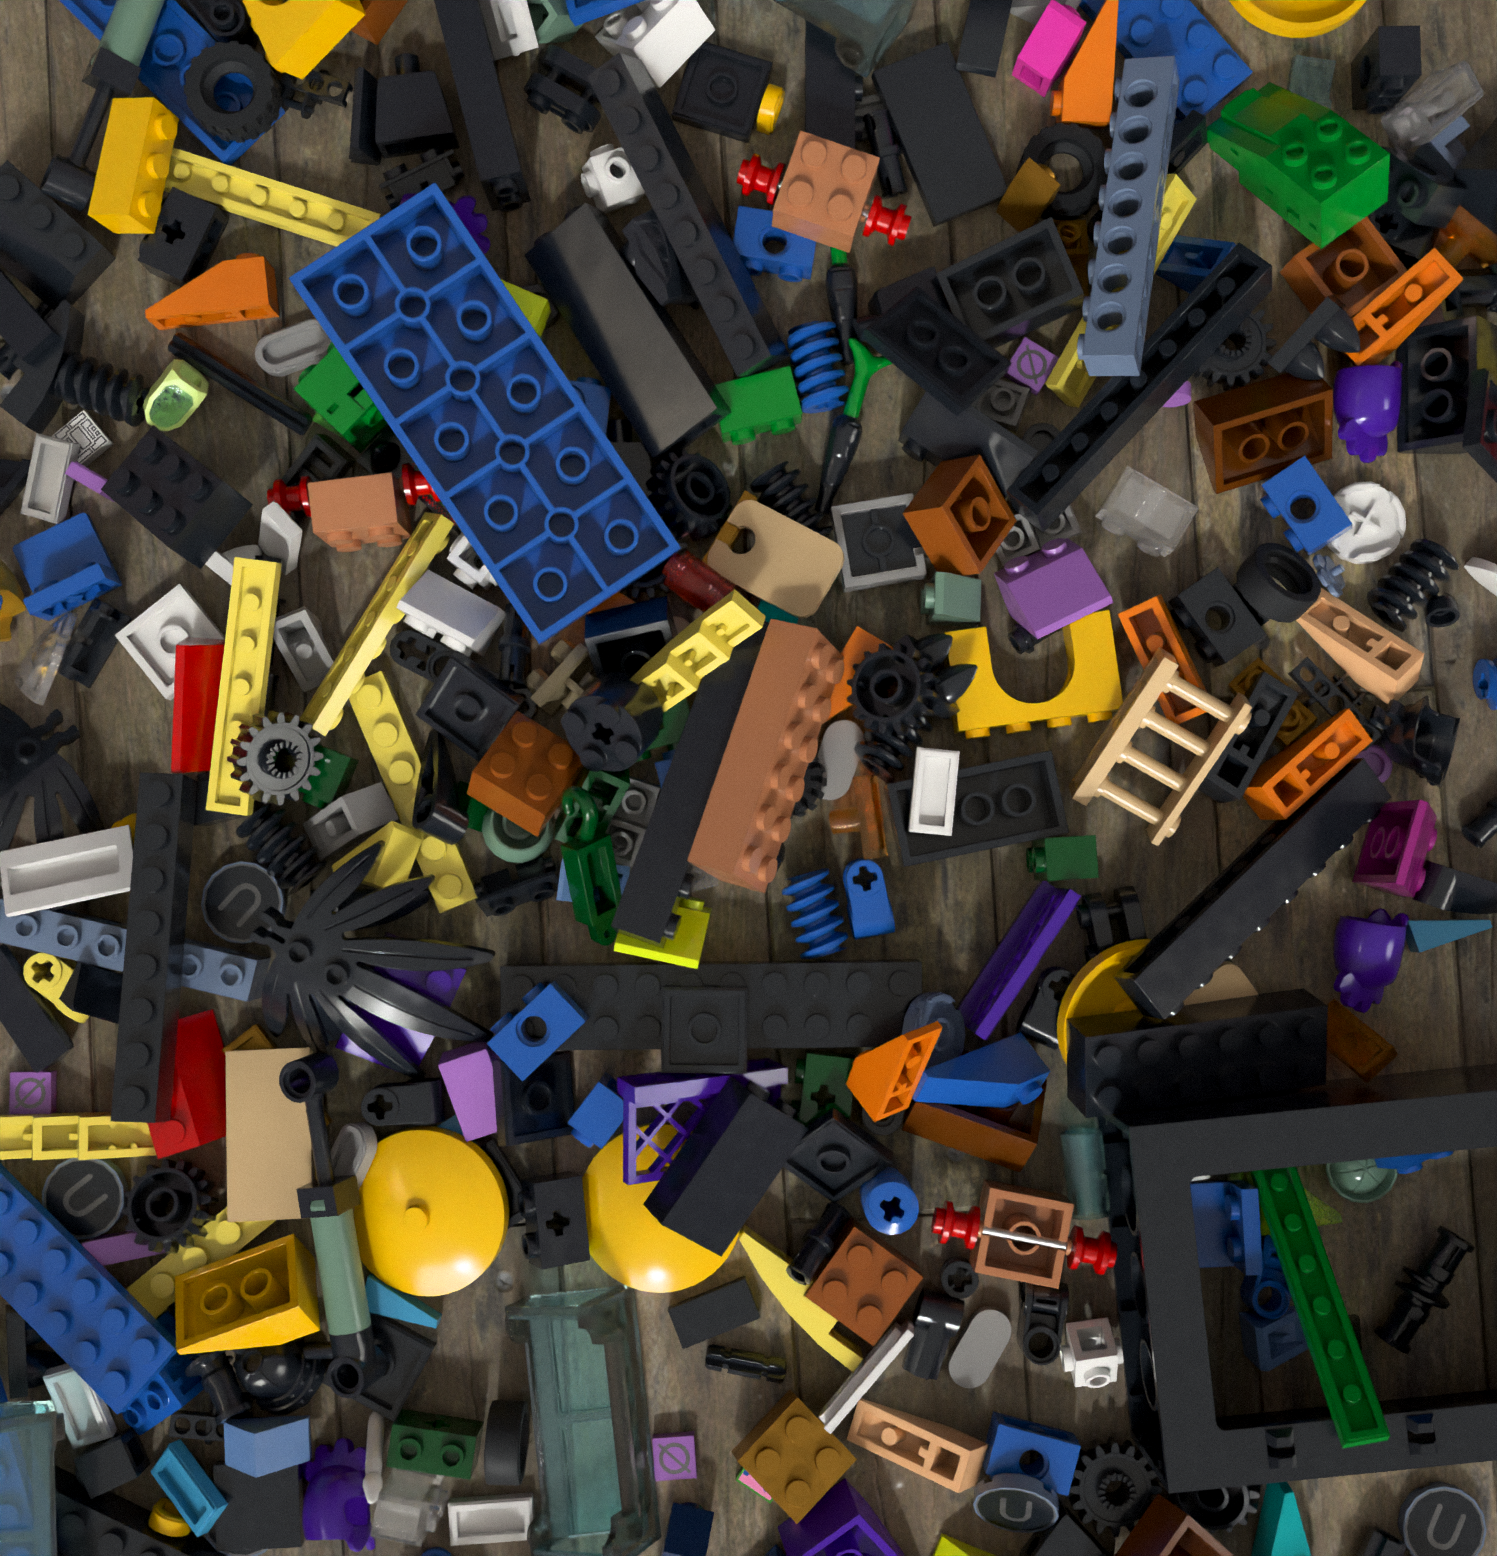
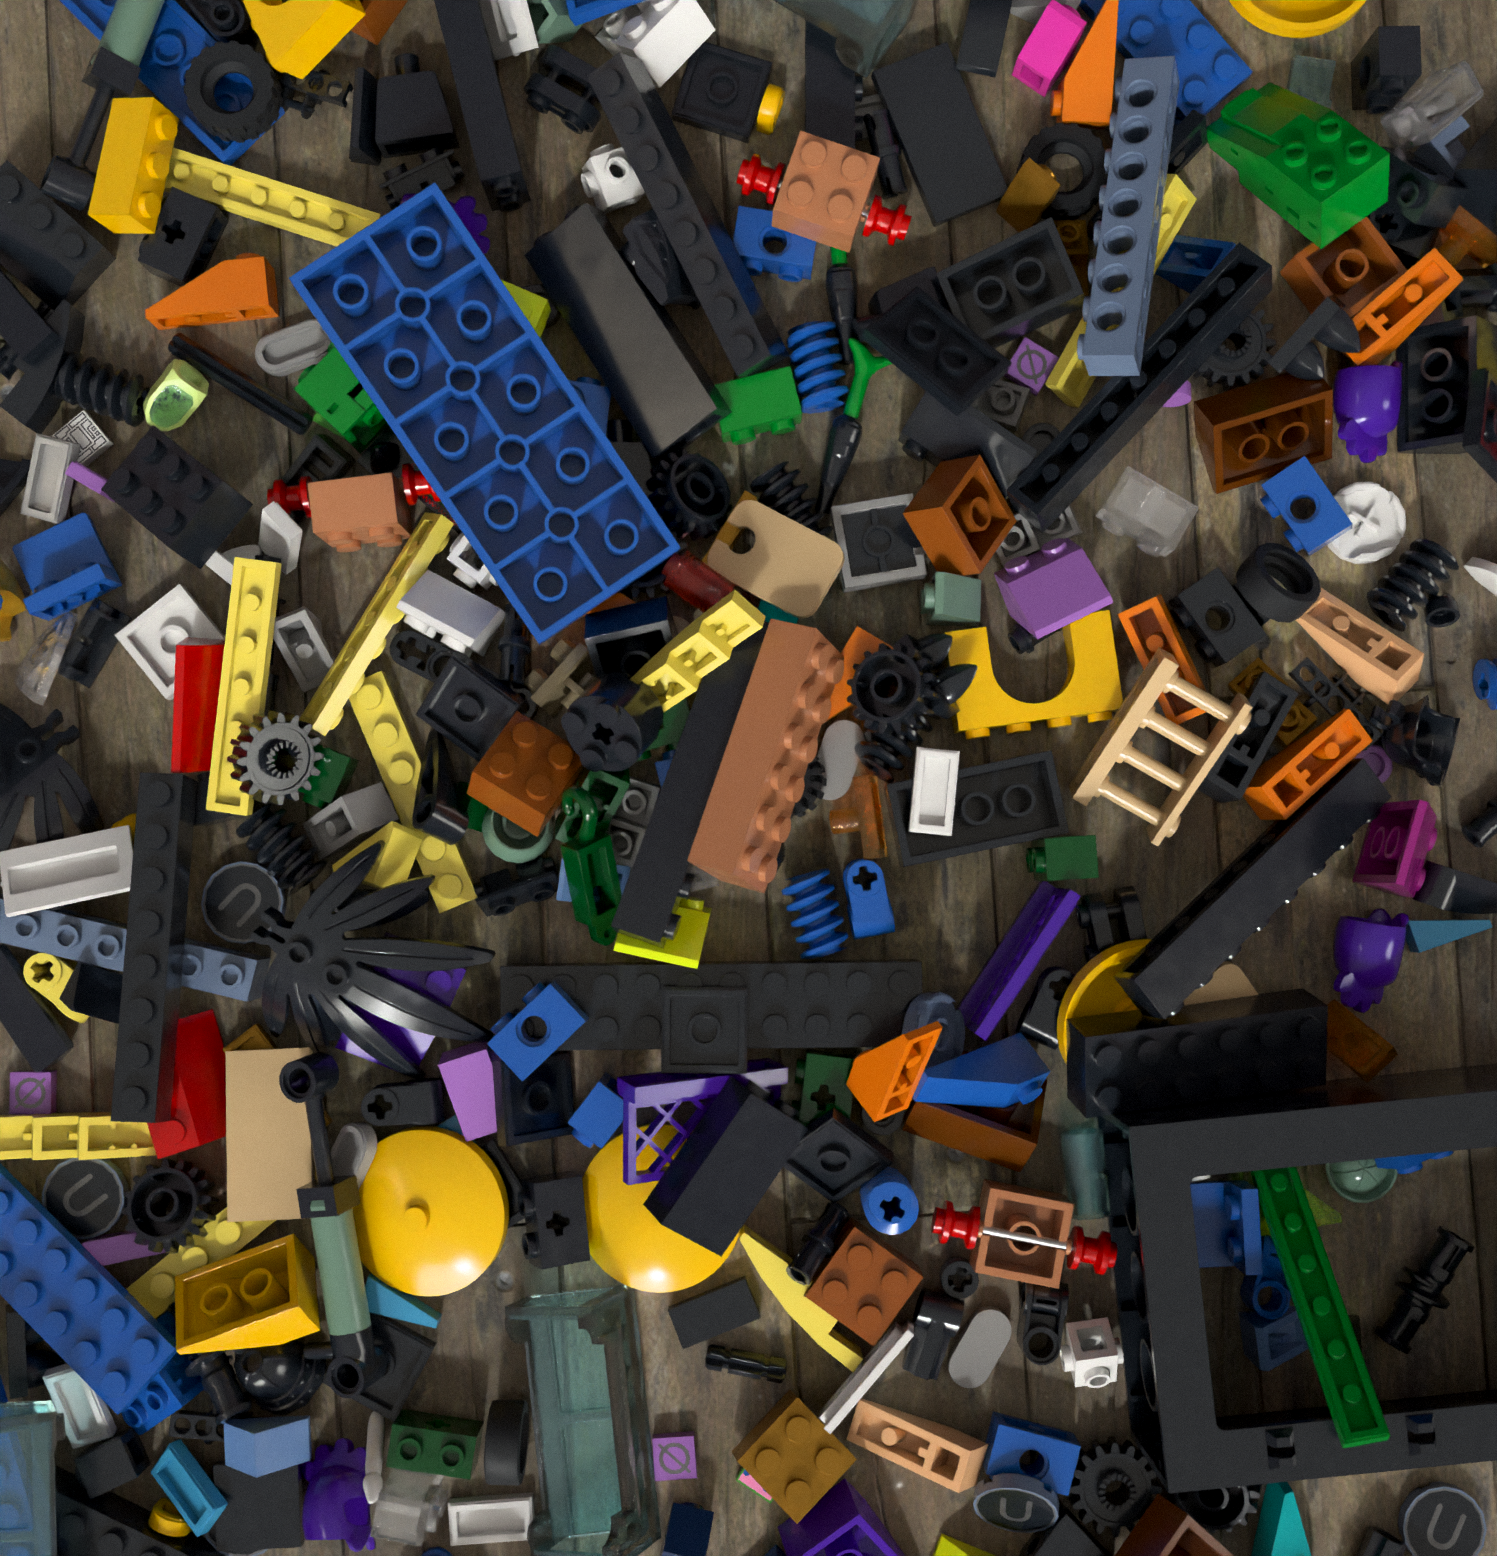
(1329, 574): sand blue plant -> none

